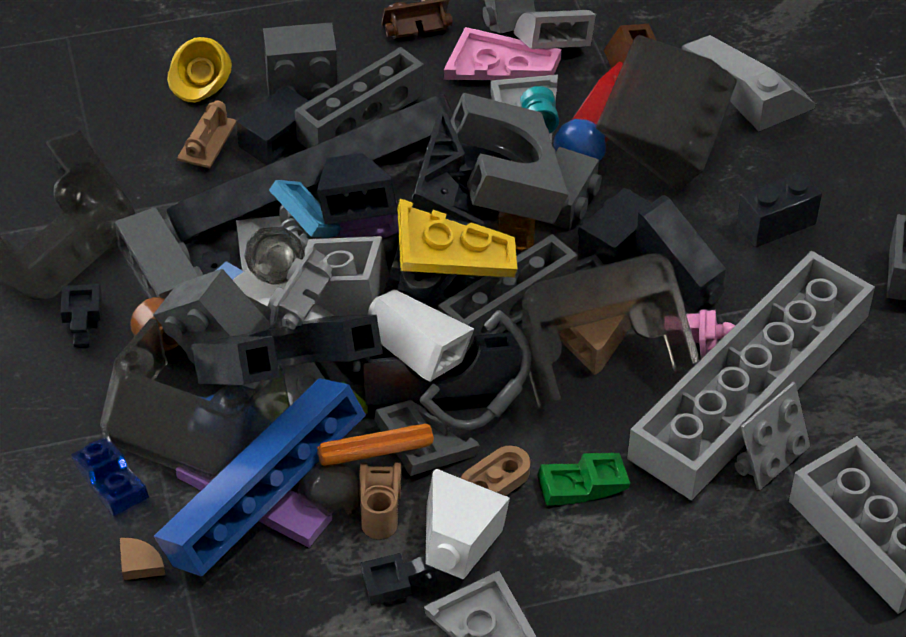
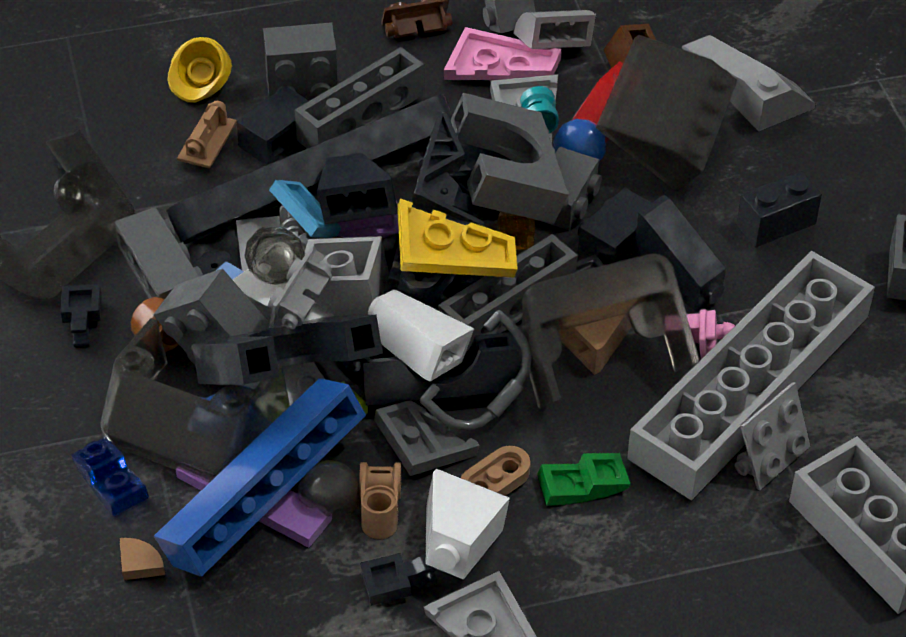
(375, 444): orange axle -> none

